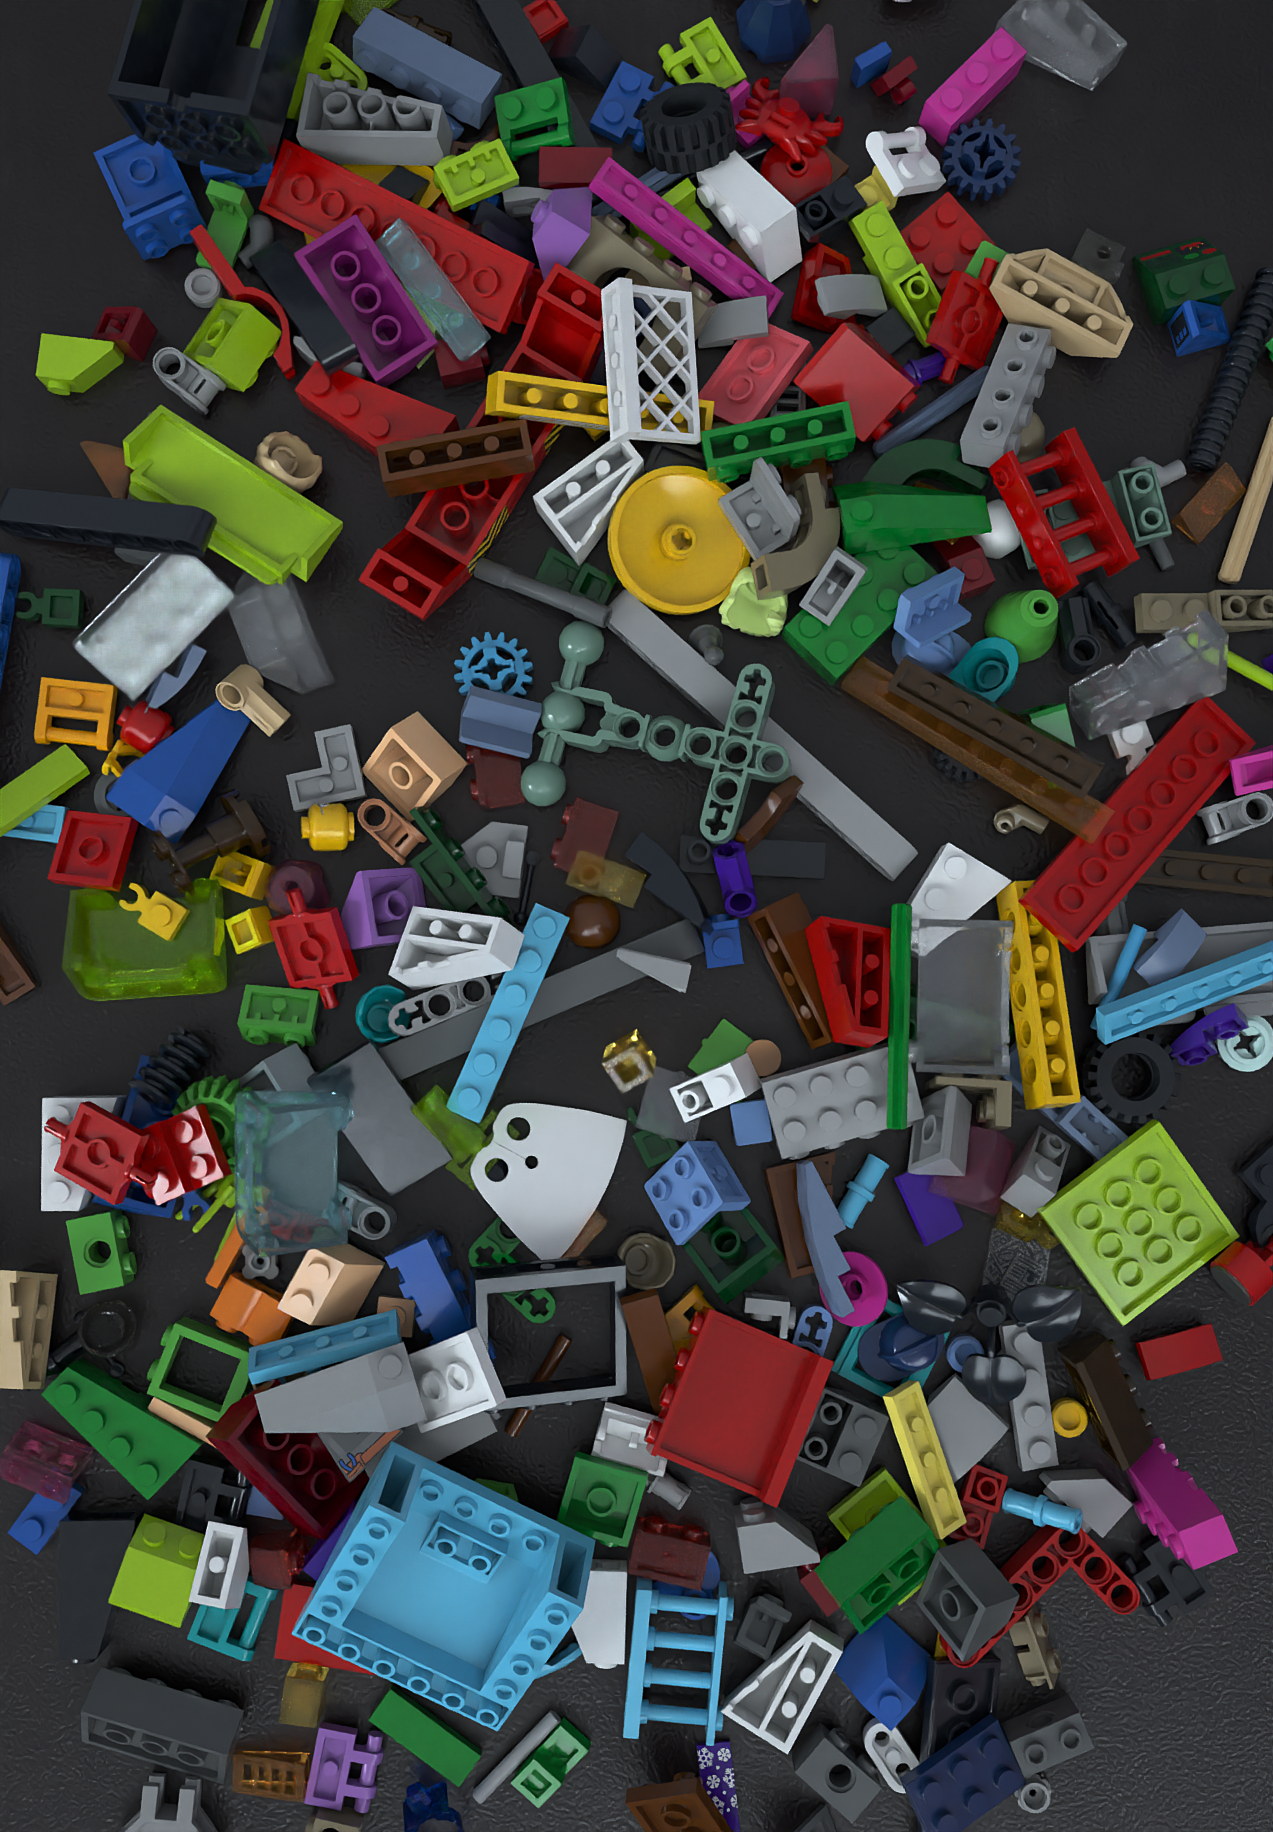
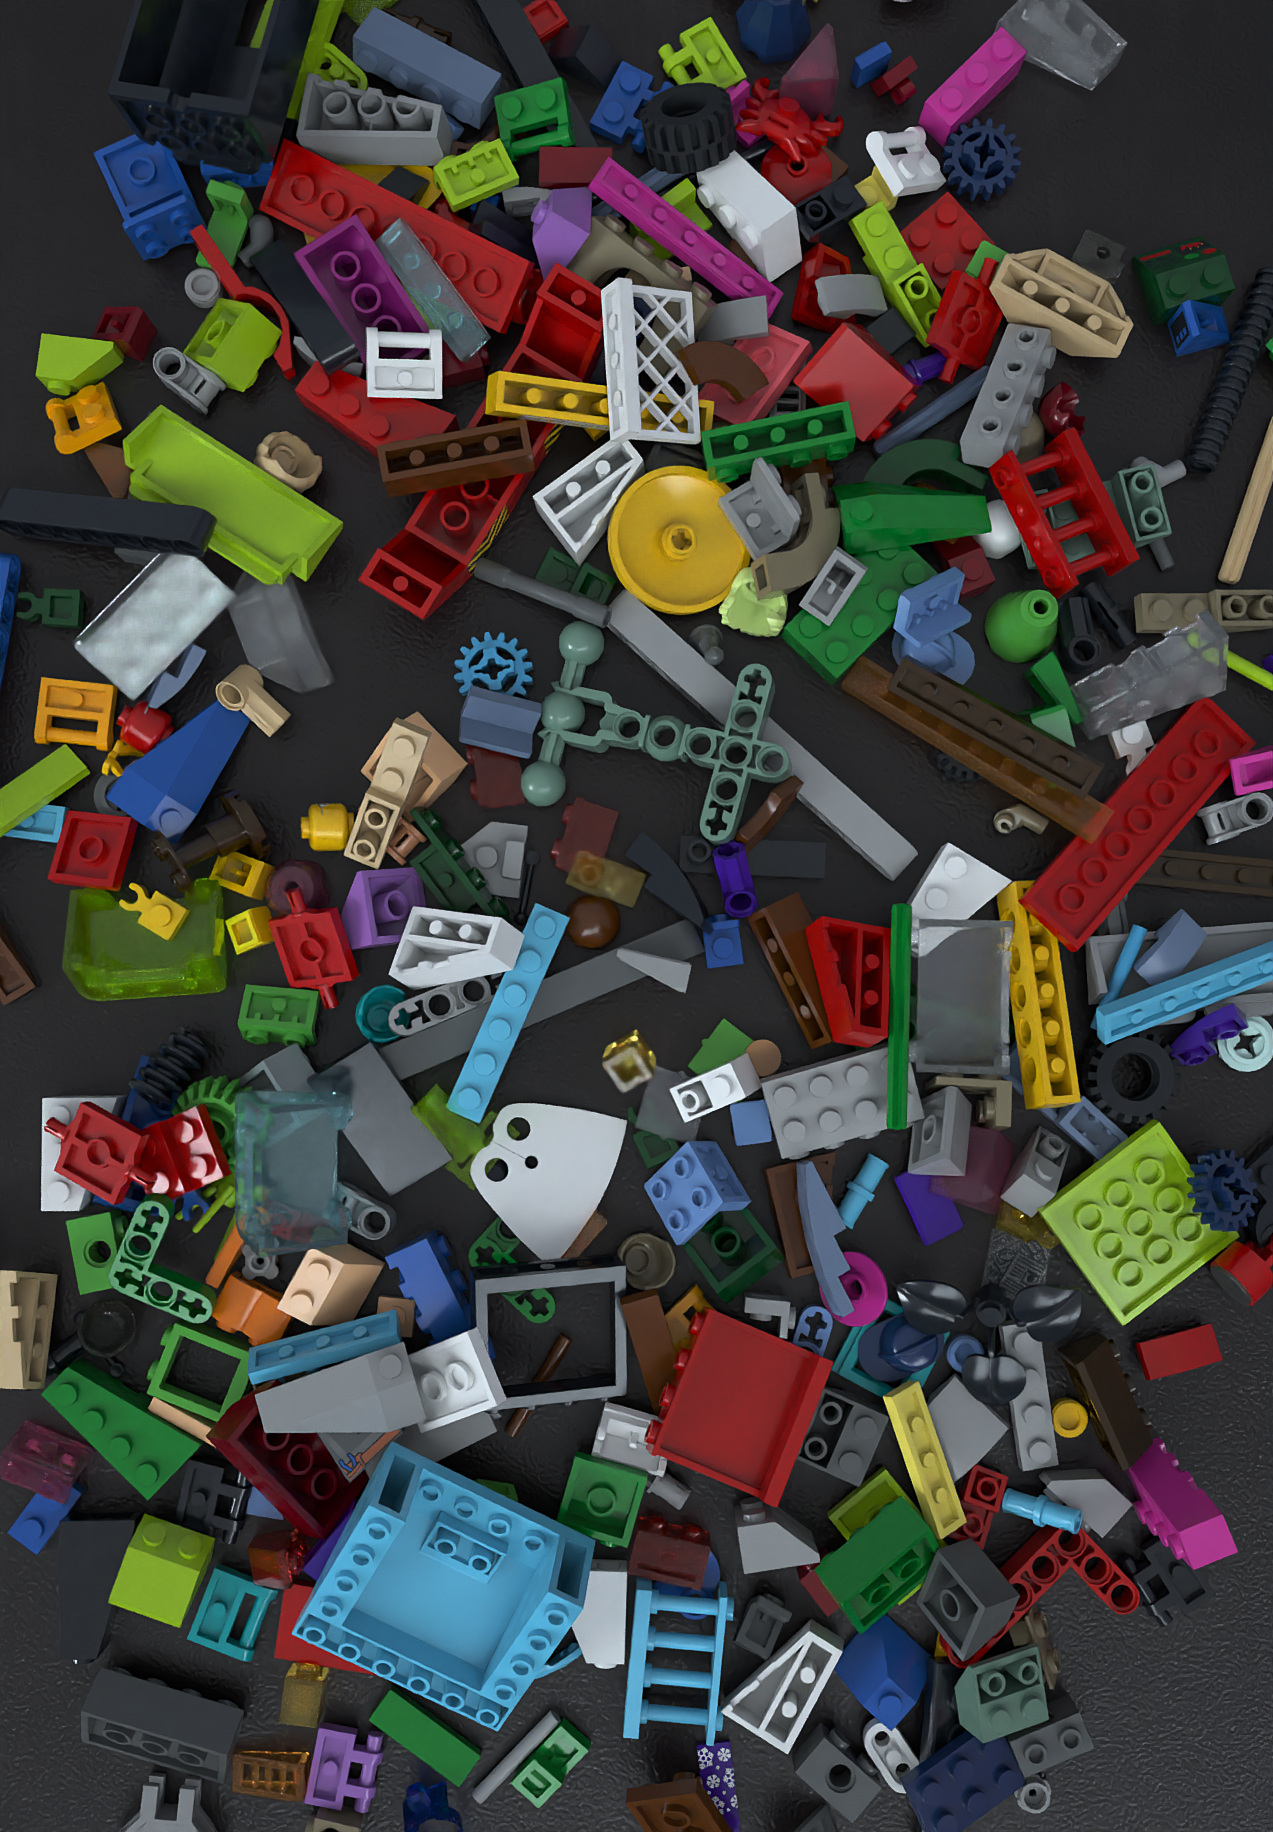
(94, 413): none -> light orange plate
(142, 1265): none -> green beam
(221, 1567): white slope -> none
(338, 778): light grey plate -> none
(387, 793): none -> tan slope
(403, 376): none -> white plate
(724, 366): none -> reddish brown tile
(988, 668): teal piece -> none
(1002, 1694): none -> sand green slope
(1052, 686): none -> green slope
(1057, 410): none -> dark red hair
(1210, 503): clear orange slope -> none
(1222, 1190): none -> dark blue gear

